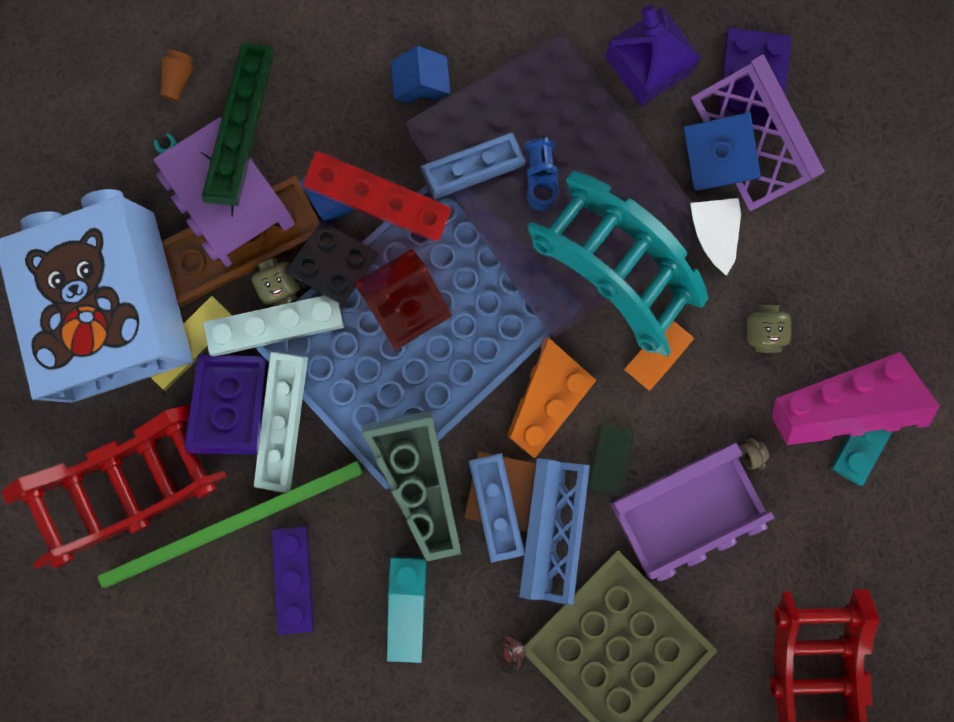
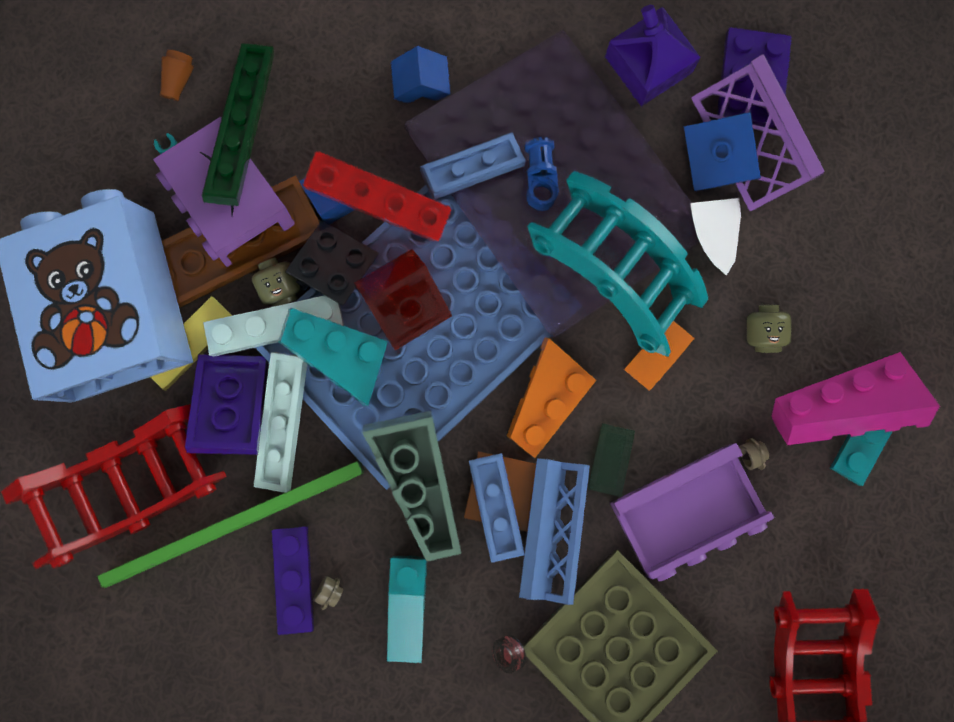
(328, 592): none -> dark tan plate
(335, 350): none -> teal wing

